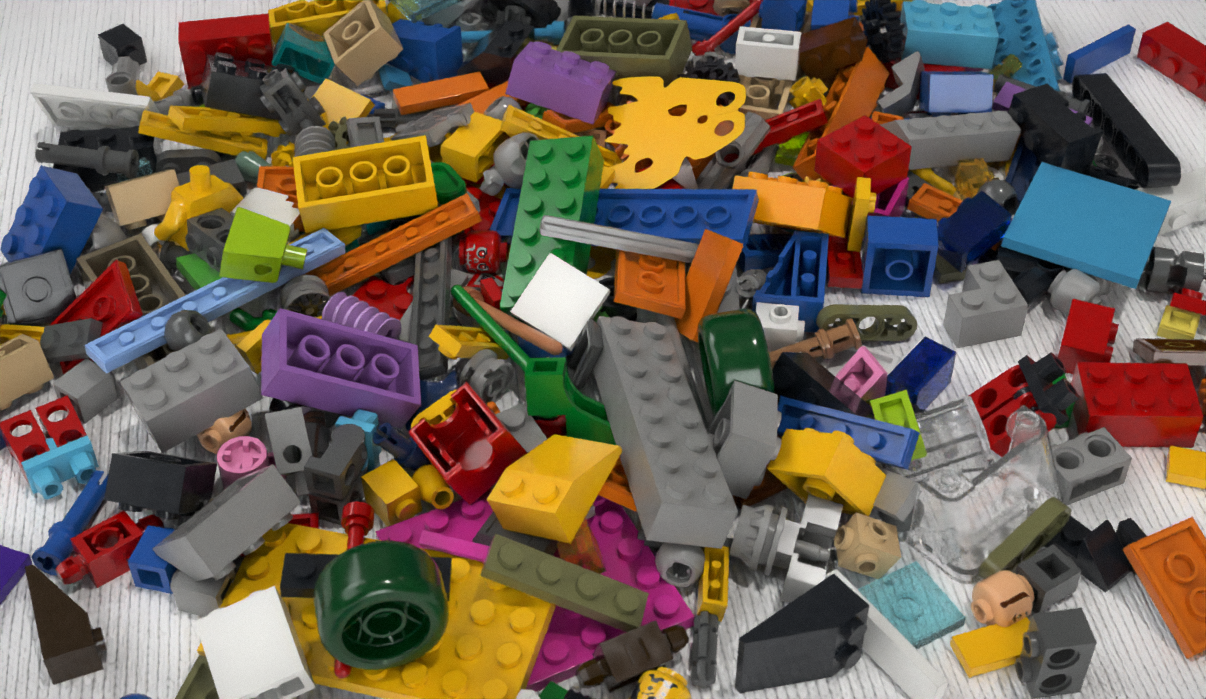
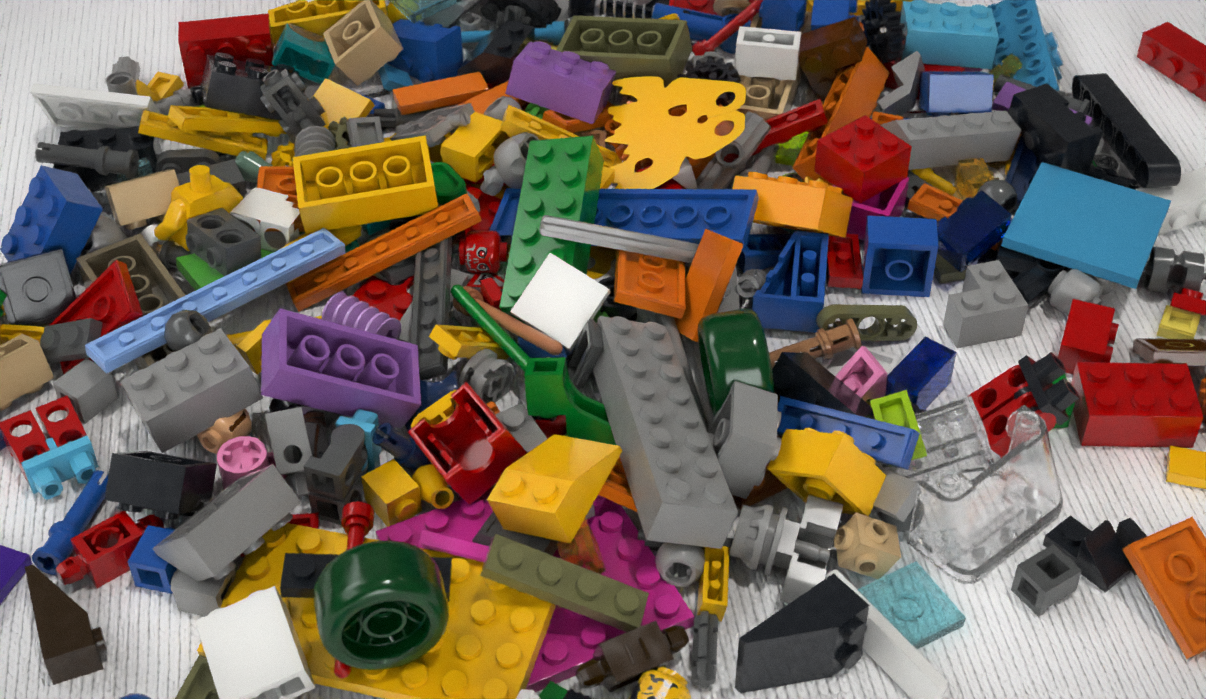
(121, 43): black brick -> none
(248, 322): green arm -> none
(258, 248): lime torso -> none
(305, 295): light grey wheel -> none
(780, 324): white brick -> none
(807, 91): yellow gear -> none
(863, 203): yellow plate -> none
(989, 647): yellow tile -> none
(1002, 599): light nougat head -> none
(1027, 538): olive beam -> none
(1055, 653): dark grey brick -> none
(1090, 465): light grey brick -> none
(1099, 53): blue tile -> none

